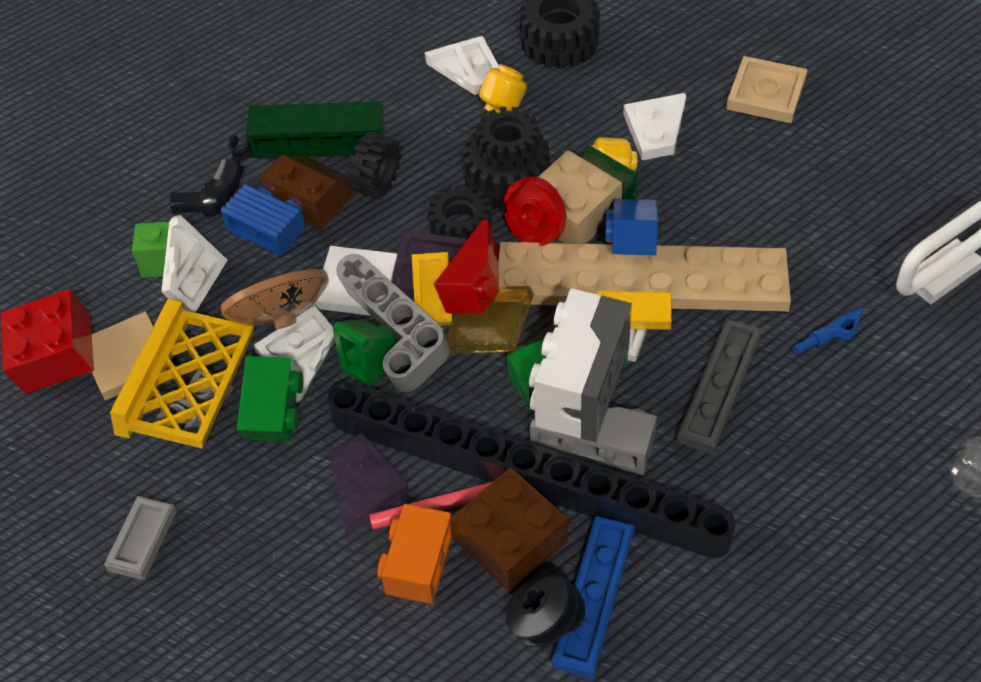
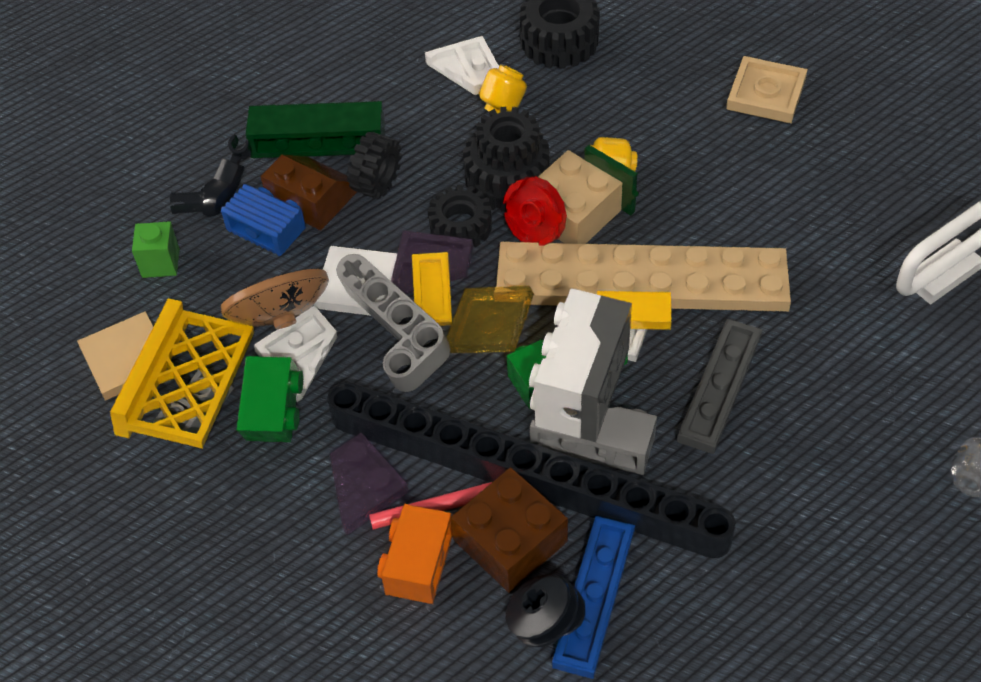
(46, 341): red brick -> none
(140, 538): light grey tile -> none
(189, 264): white wing -> none
(362, 348): green slope -> none
(472, 275): red slope -> none
(632, 227): blue brick -> none
(655, 124): white wing -> none
(831, 331): blue hand -> none

